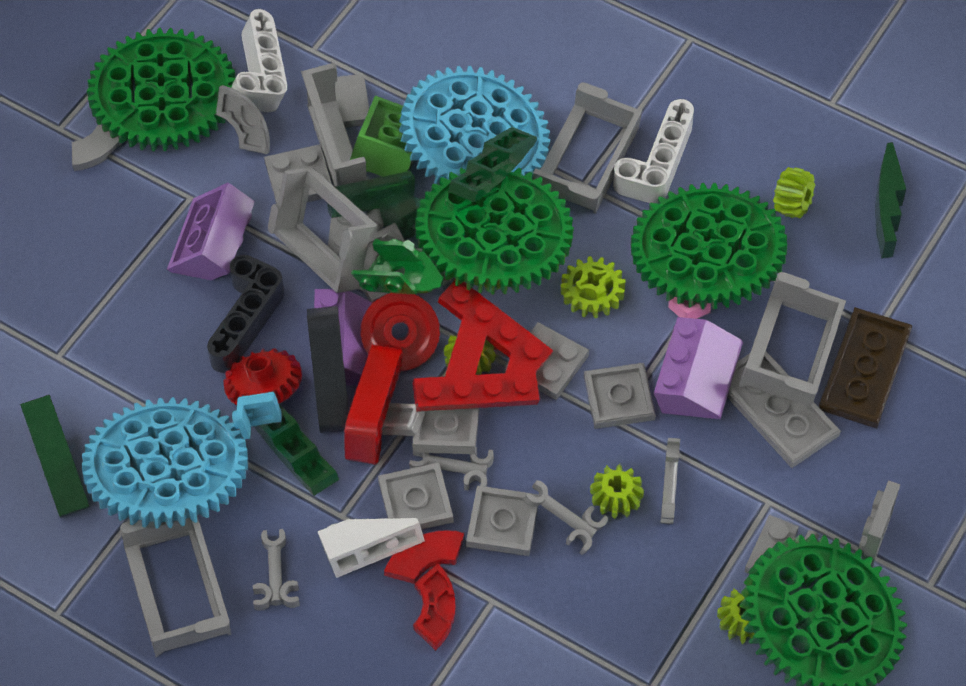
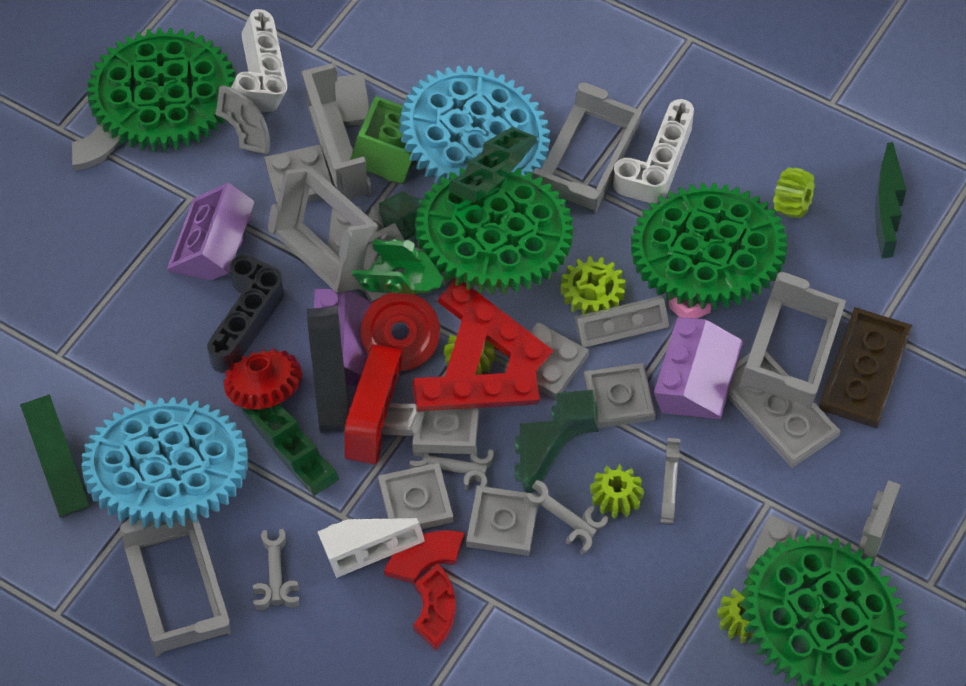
(255, 411): medium azure bracket -> none
(371, 192): clear green plate -> none
(543, 441): none -> clear green arch
(621, 321): none -> light grey plate

